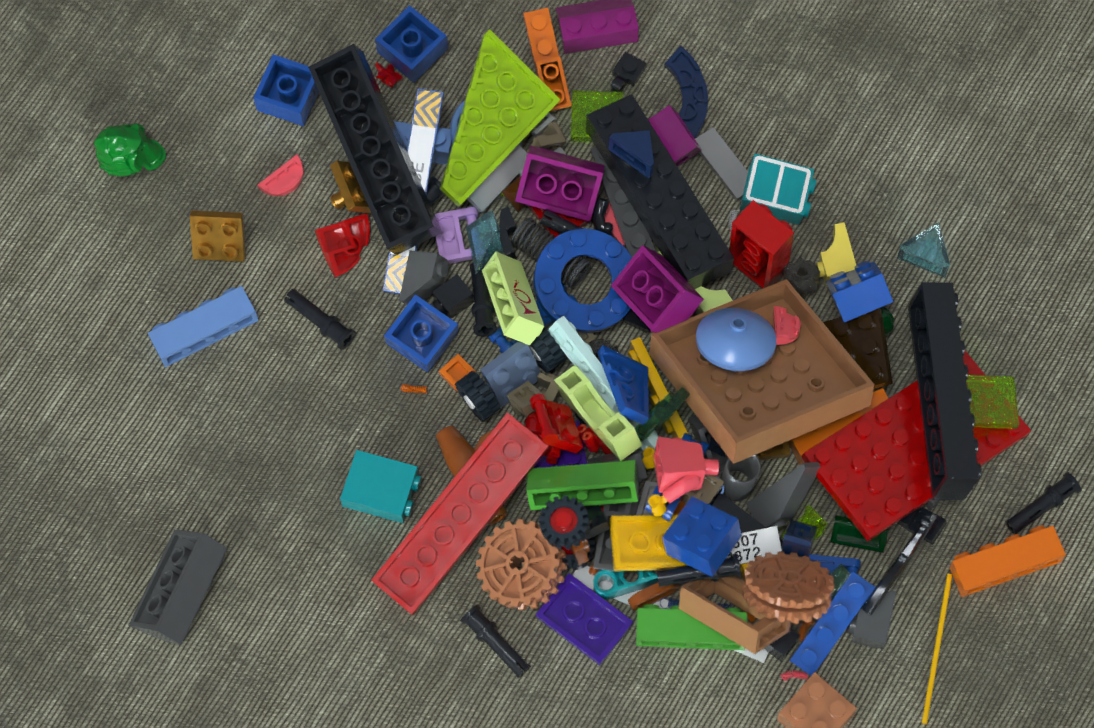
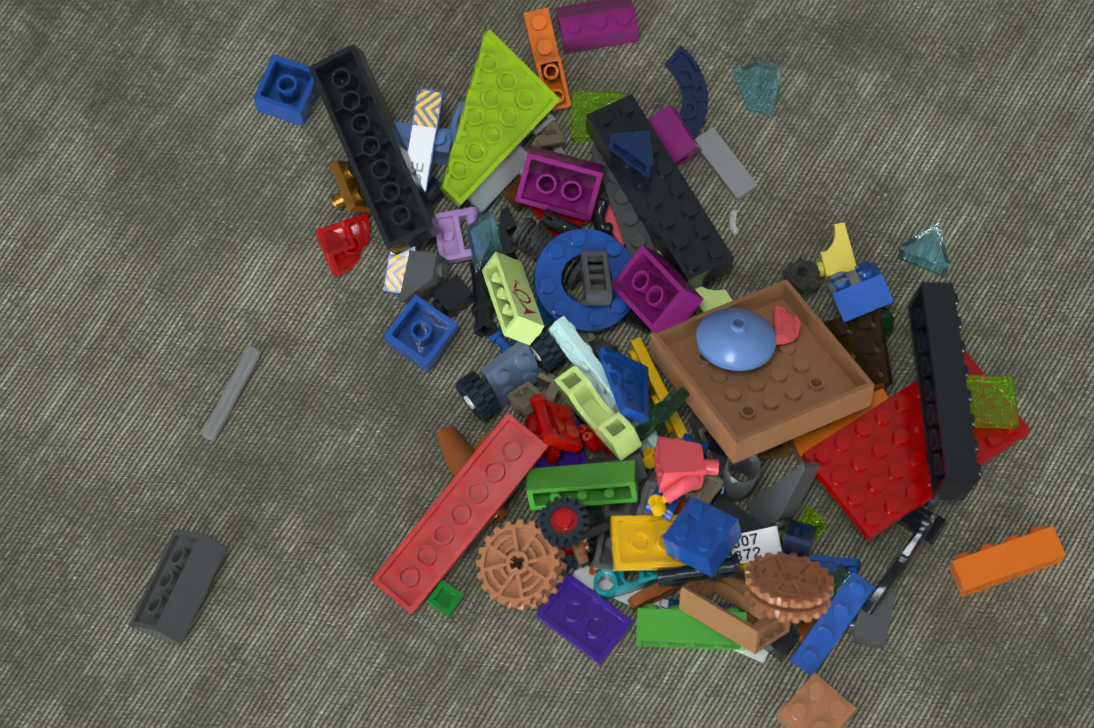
(126, 149): green head -> none
(203, 325): medium blue brick -> none
(217, 235): pearl gold plate -> none
(231, 393): none -> light grey axle
(284, 179): coral tile -> none
(328, 325): black pin -> none
(380, 486): teal brick -> none
(388, 74): red plant -> none
(410, 388): orange leg -> none
(411, 44): blue brick -> none
(445, 598): none -> green plate
(455, 370): orange plate -> none
(487, 632): black pin -> none
(596, 294): none -> dark grey slope
(627, 71): black plate -> none
(759, 85): none -> clear light blue slope
(760, 244): red brick -> none
(780, 187): teal brick -> none
(798, 674): coral leg -> none
(847, 534): dark green tile -> none
(936, 649): yellow axle -> none
(1052, 497): black pin -> none

